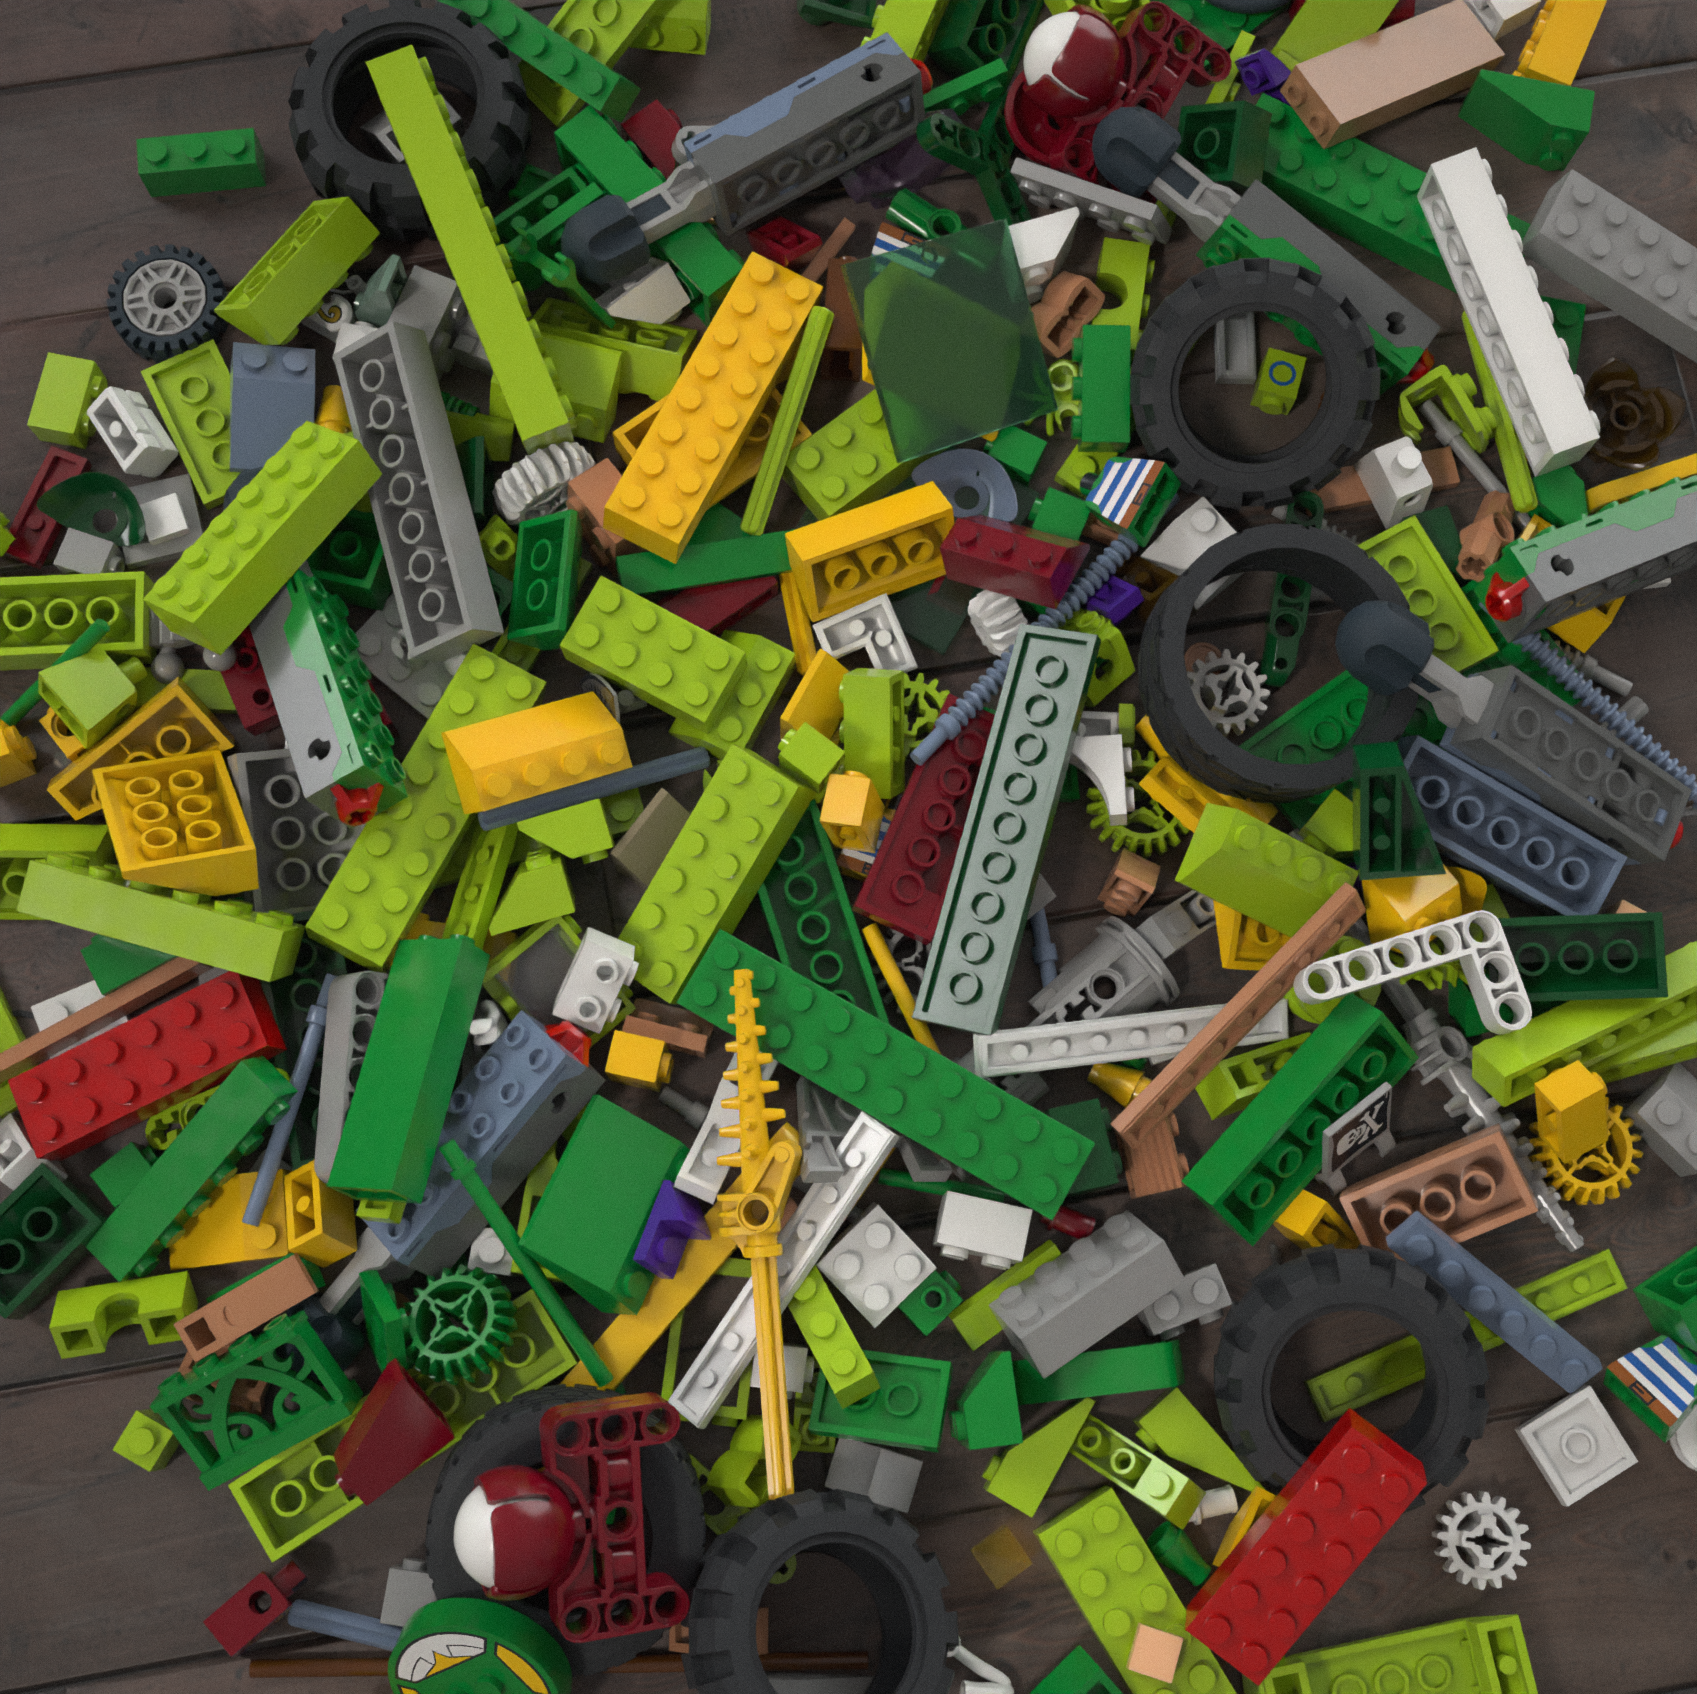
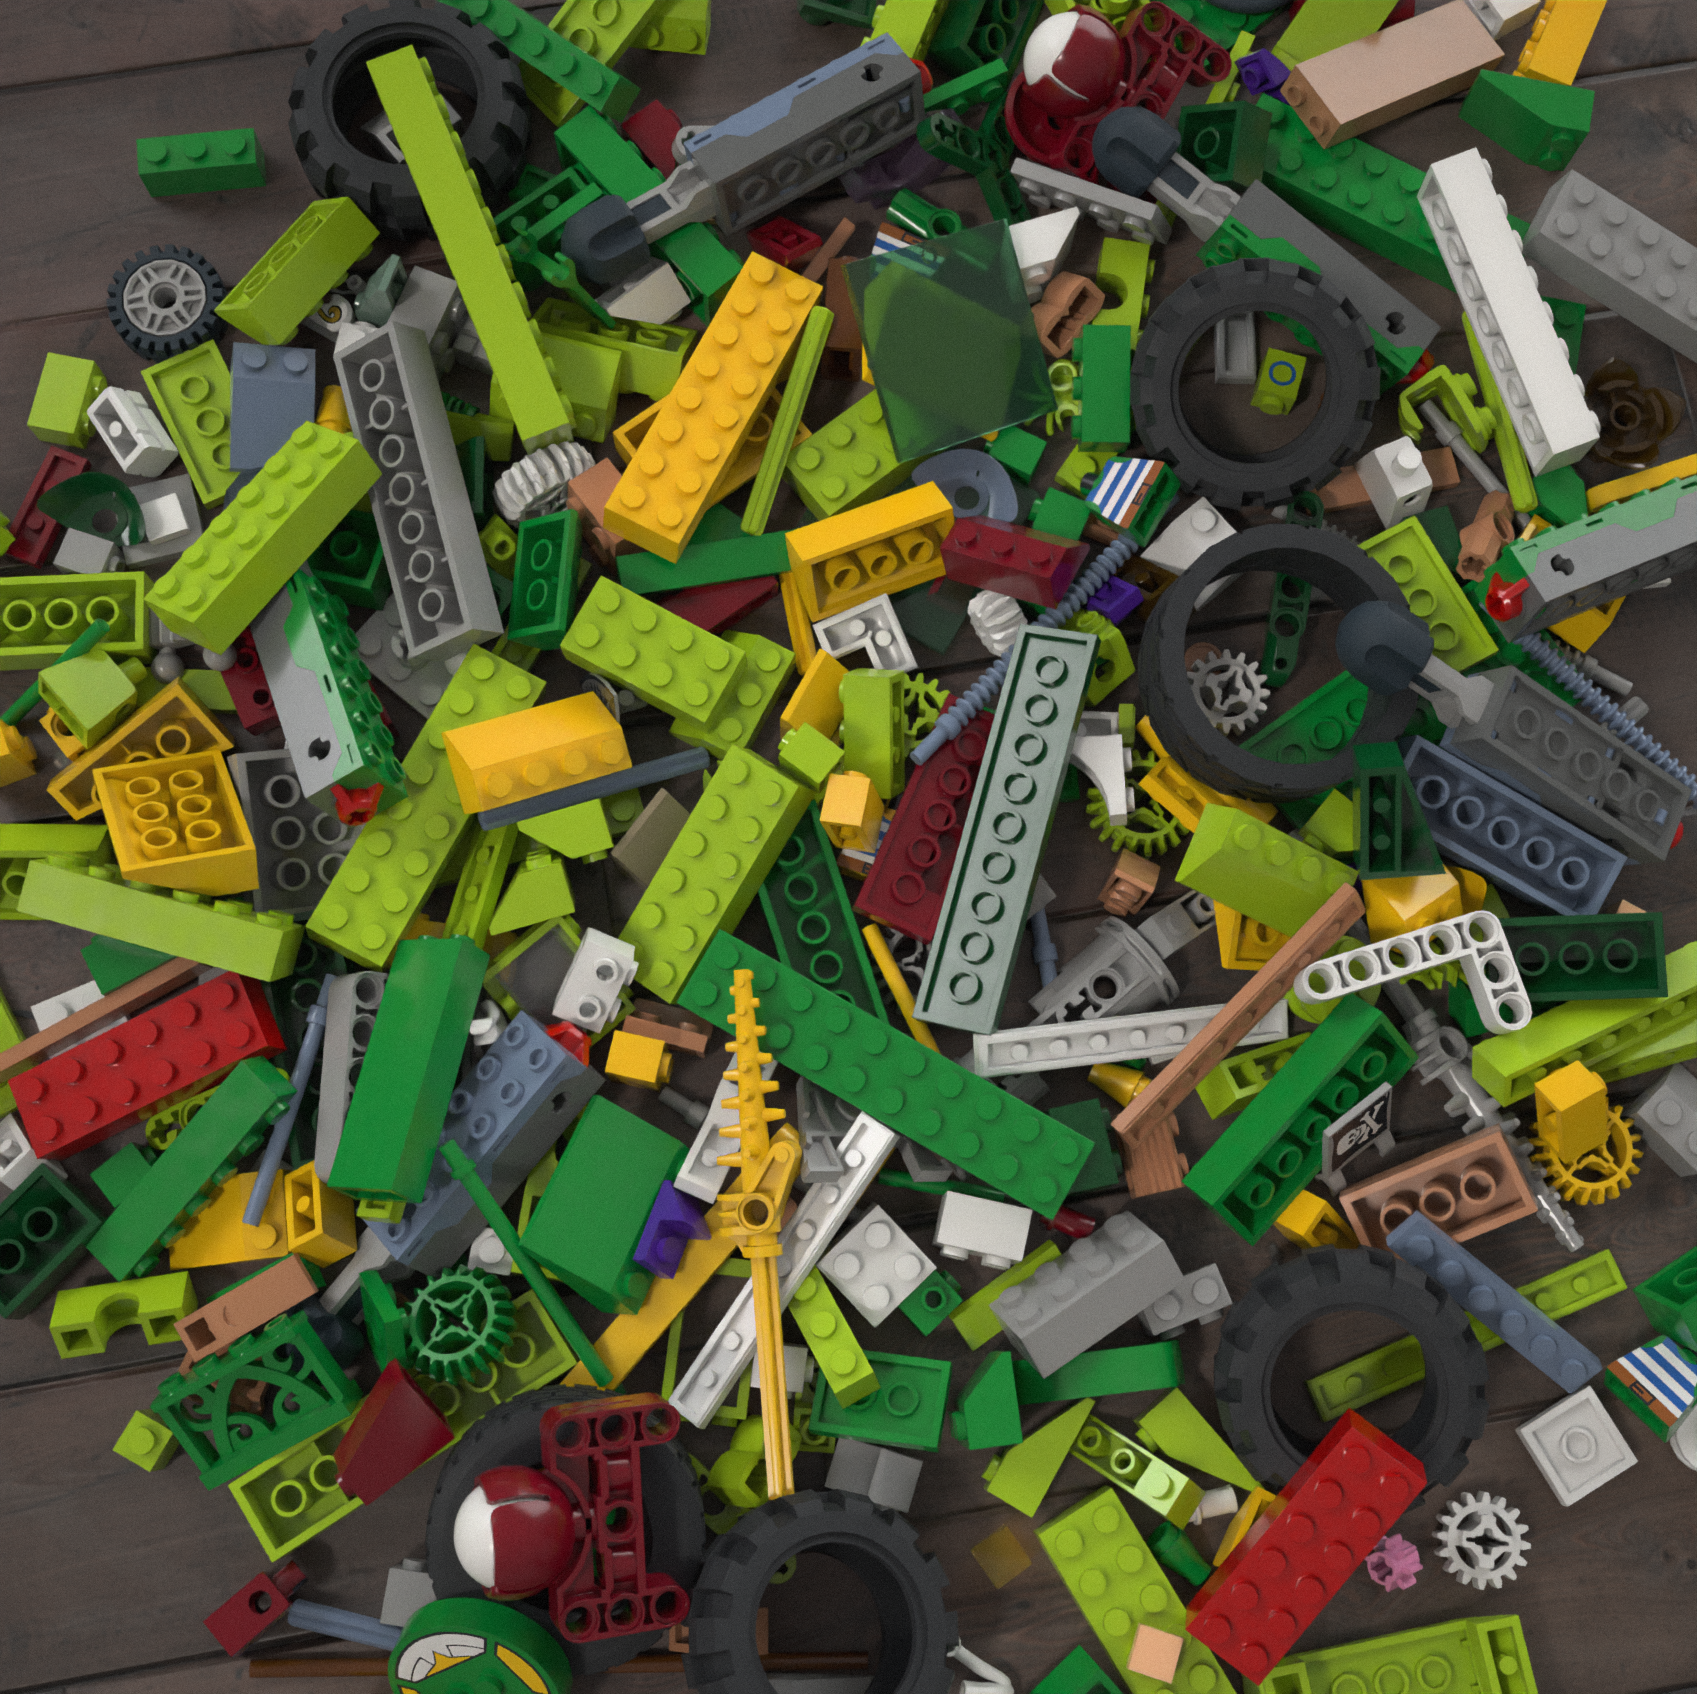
(1394, 1563): none -> bright pink gear

